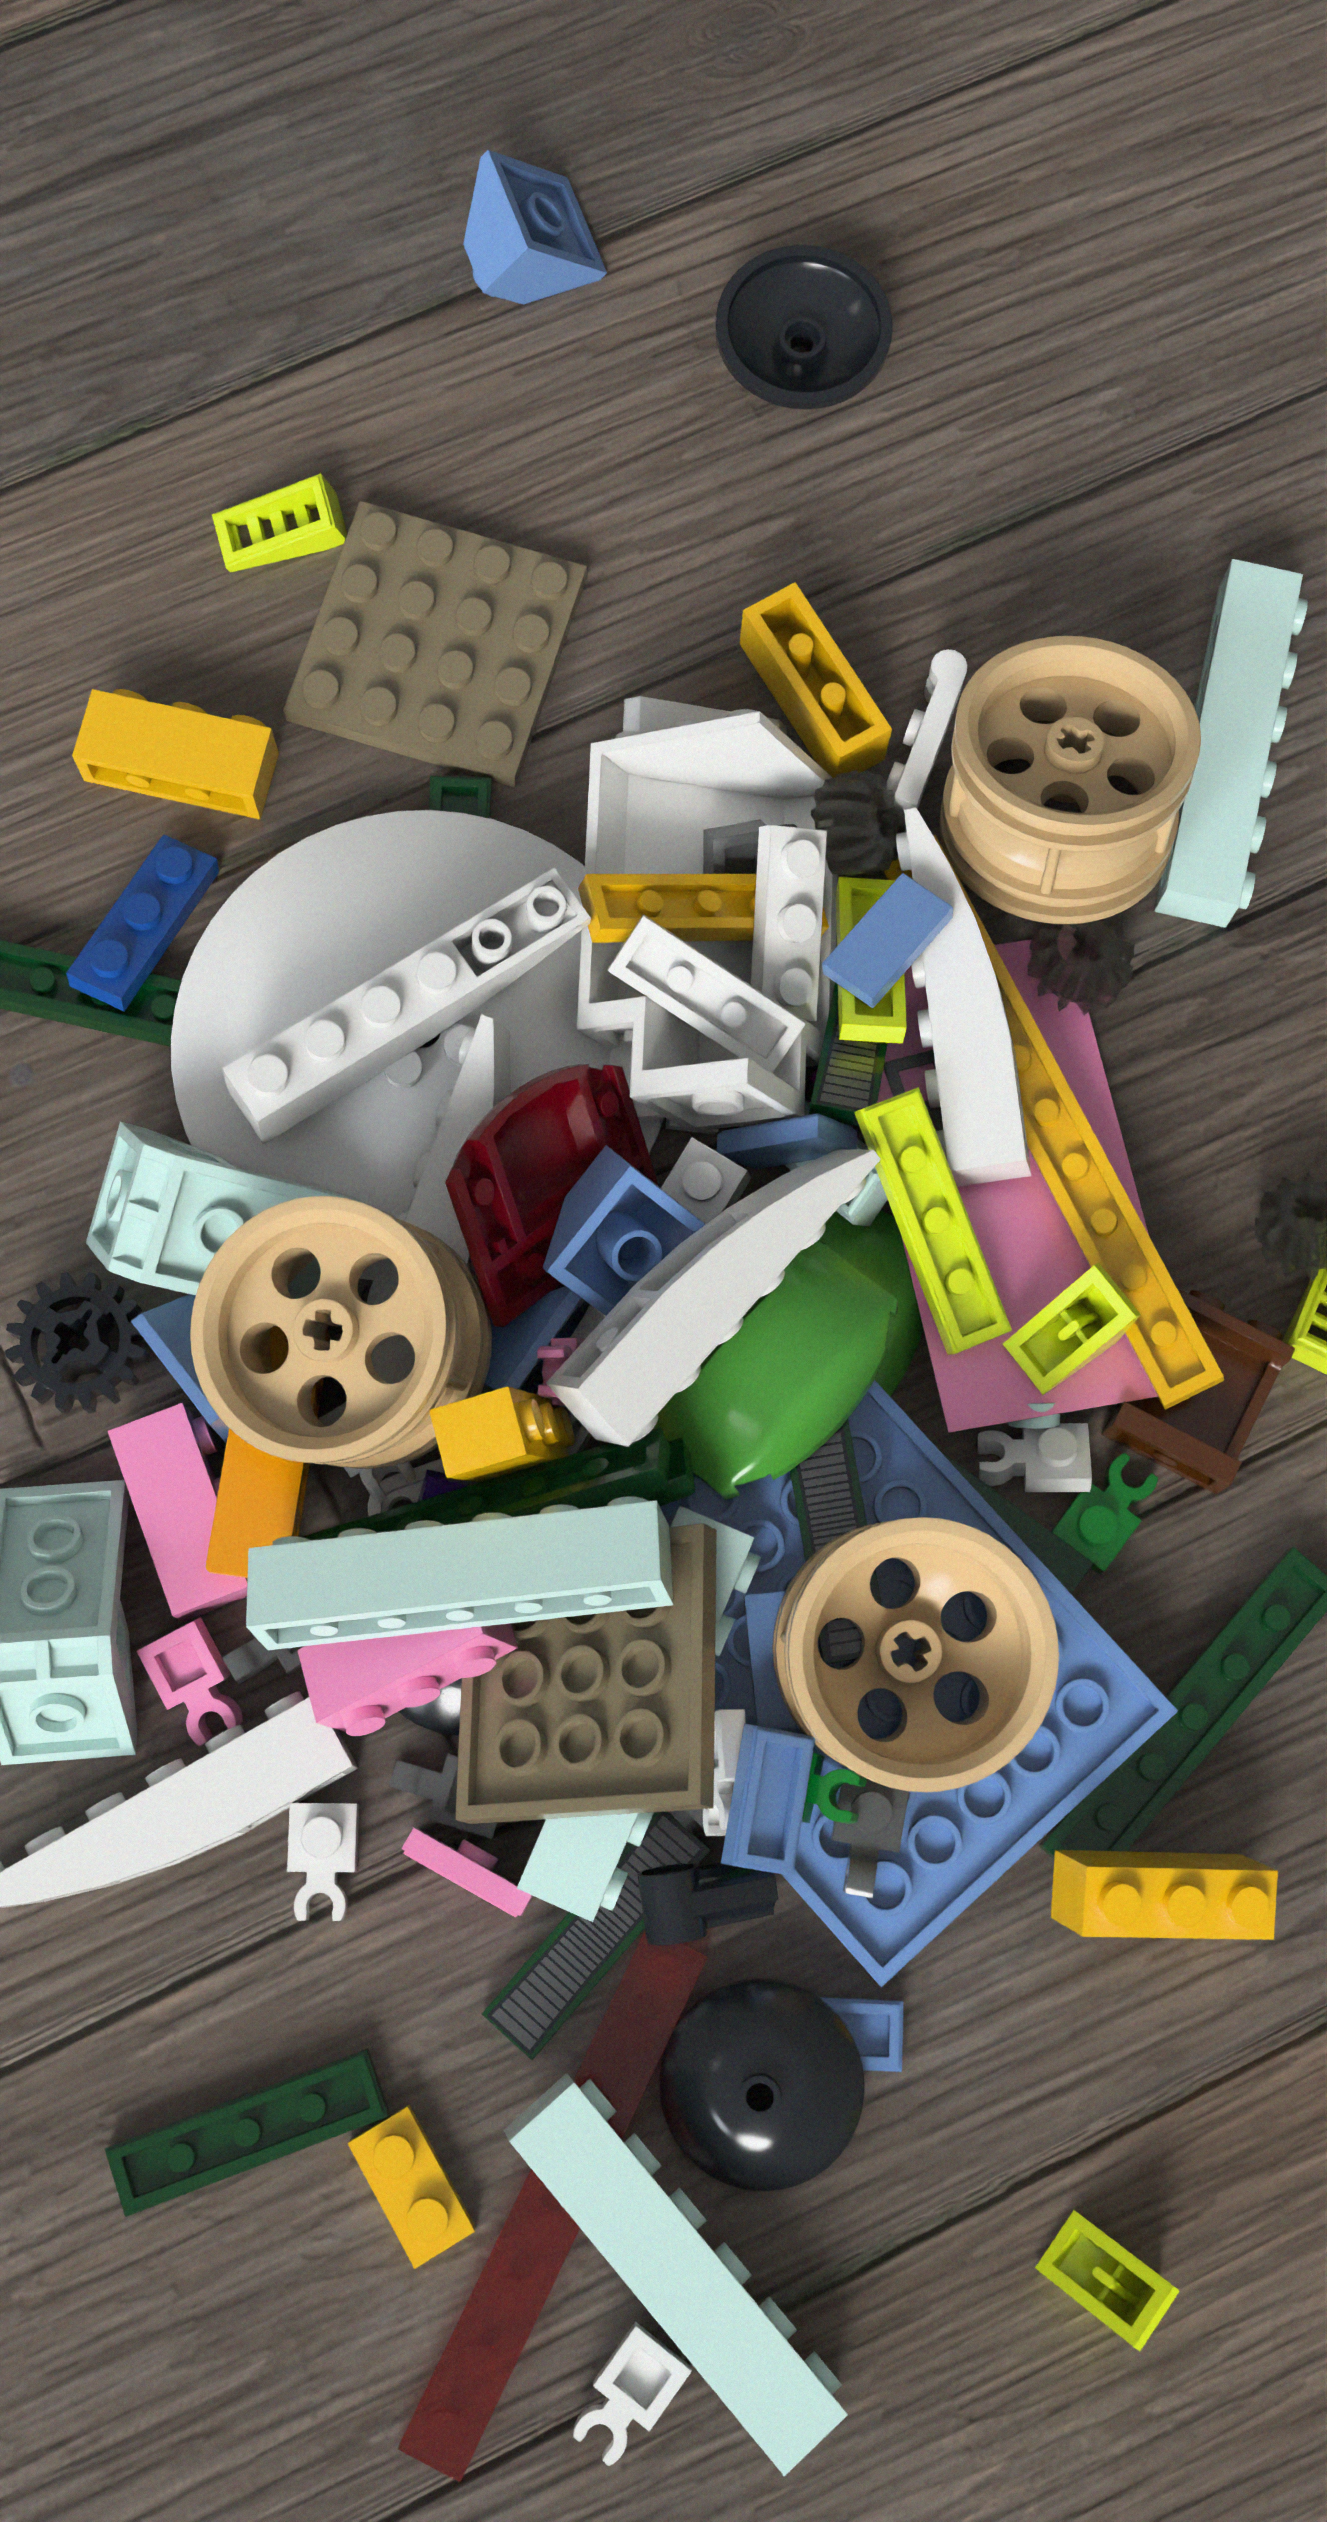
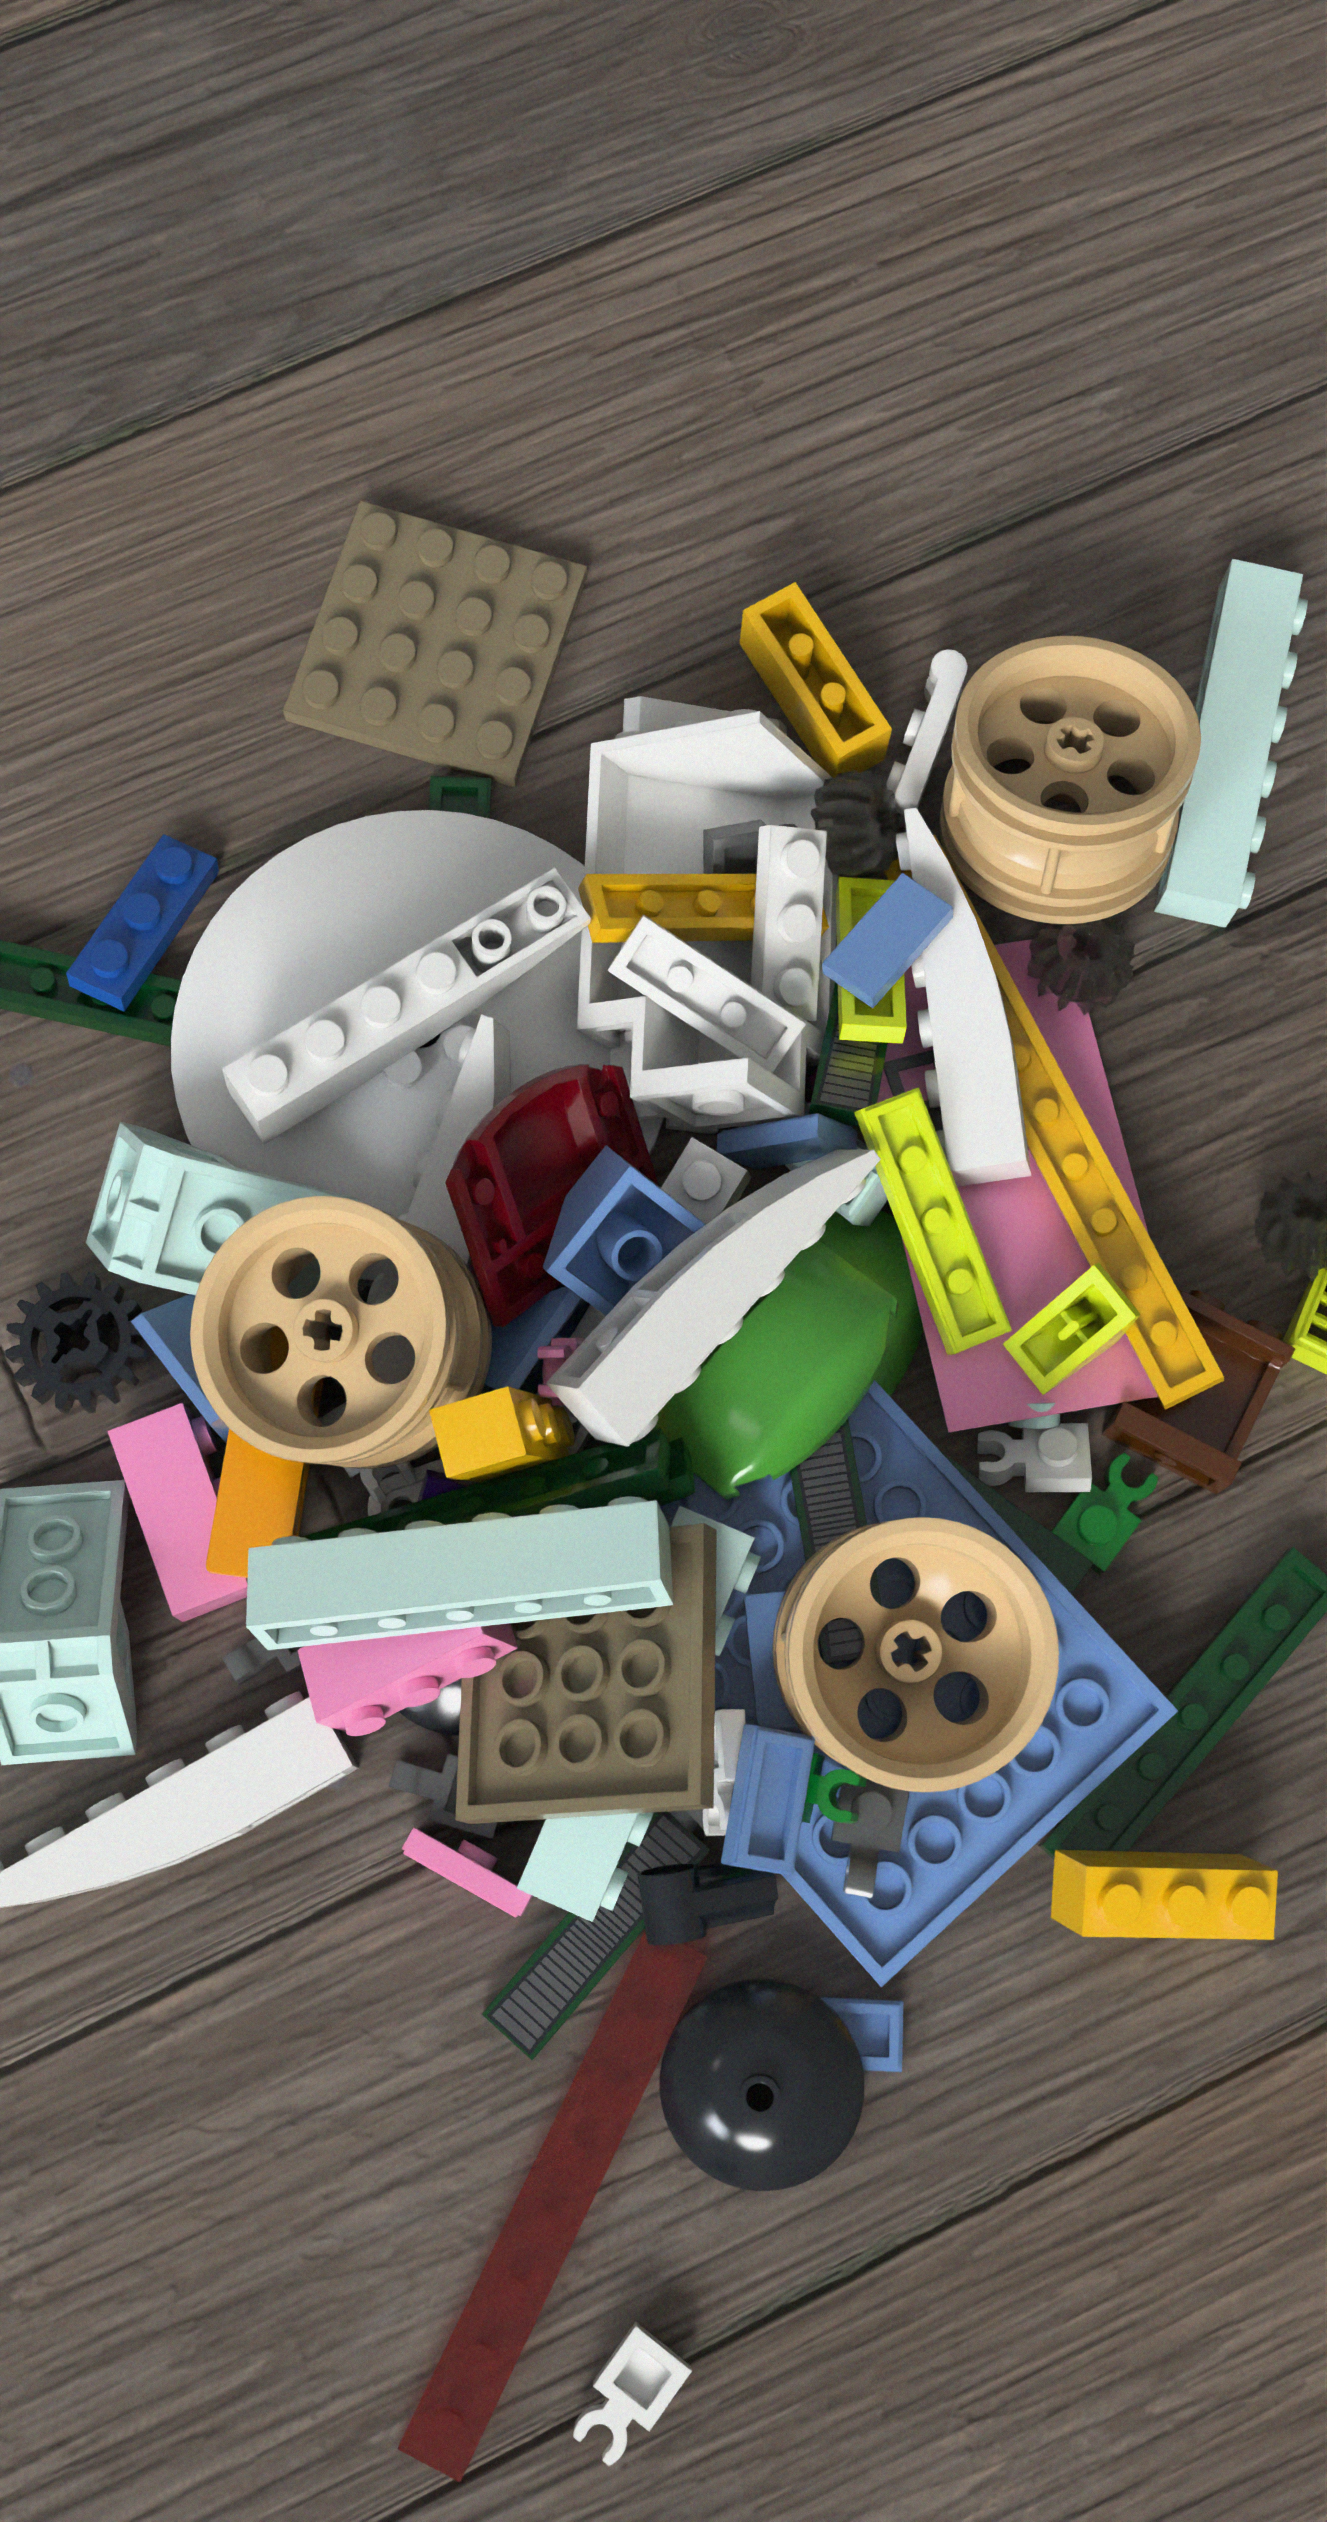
(176, 752): yellow brick -> none
(186, 1670): bright pink plate -> none
(246, 2132): dark green tile -> none
(293, 499): neon yellow slope -> none
(322, 1844): white plate -> none
(412, 2186): yellow plate -> none
(527, 233): medium blue slope -> none
(675, 2273): light aqua brick -> none
(807, 301): black dish -> none
(1107, 2280): neon yellow slope -> none

